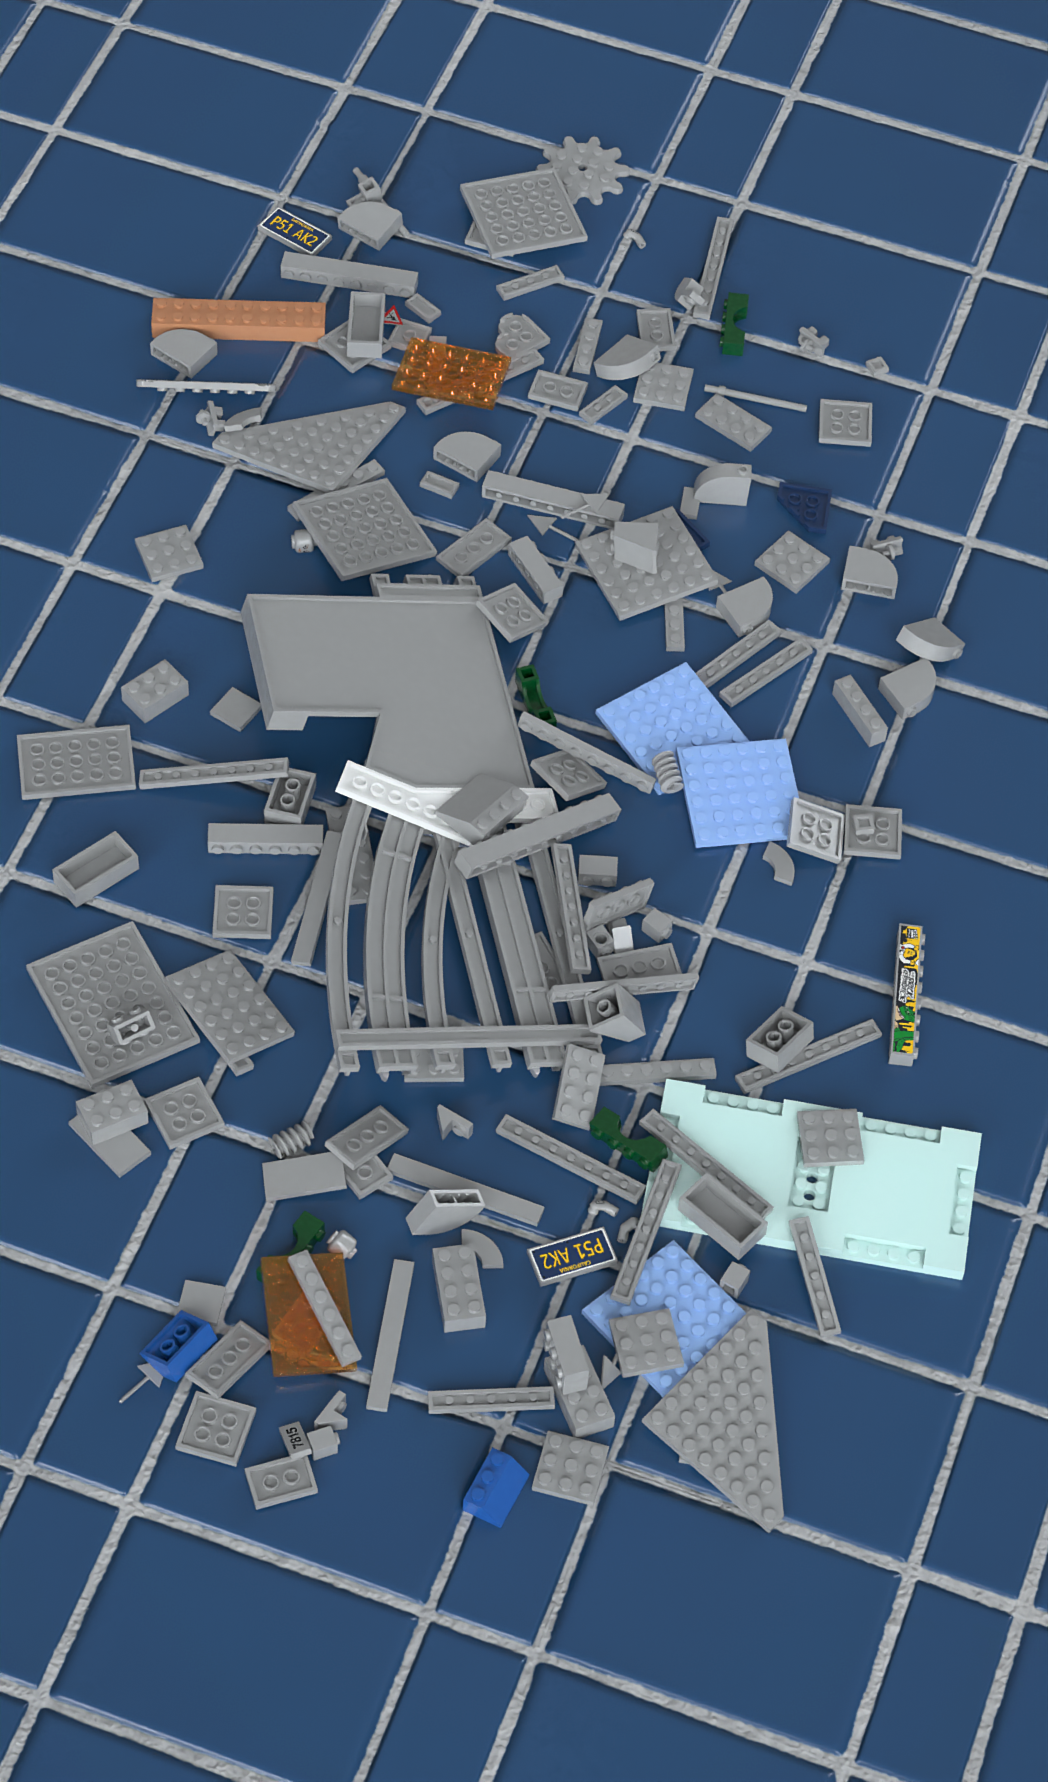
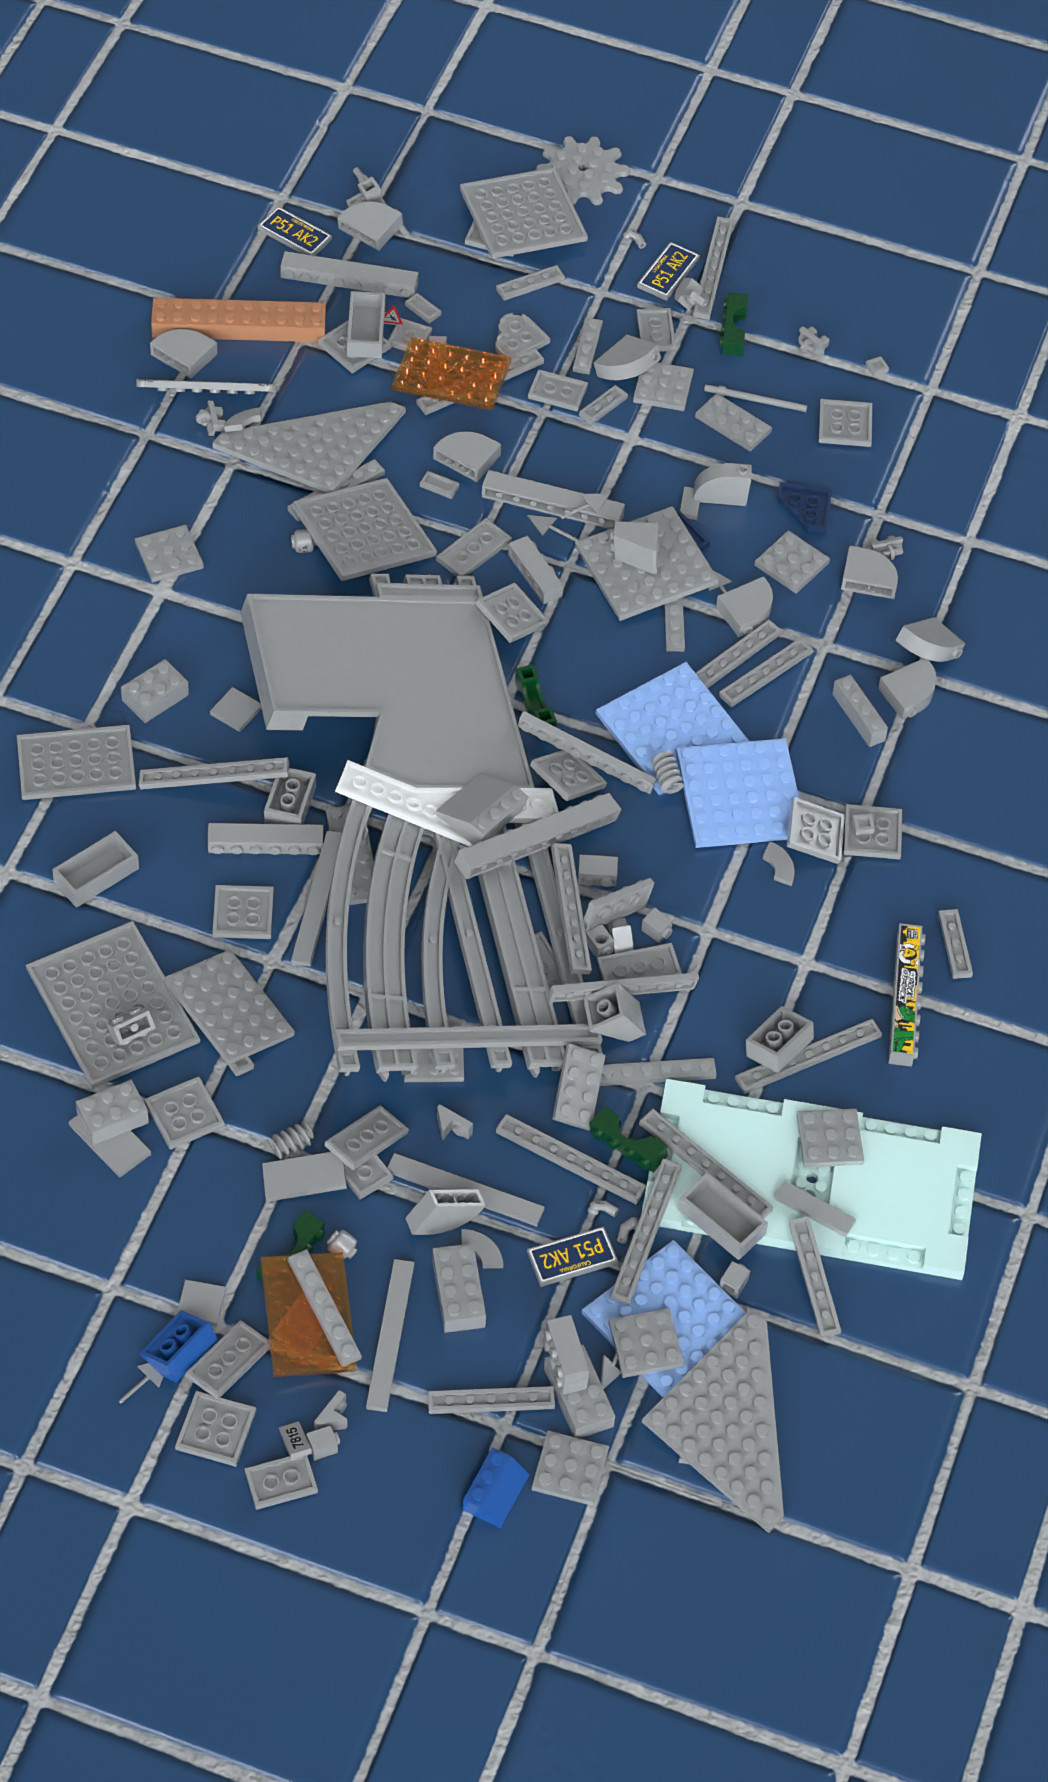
(668, 271): none -> tile
(815, 1208): none -> light grey tile
(955, 943): none -> light grey plate

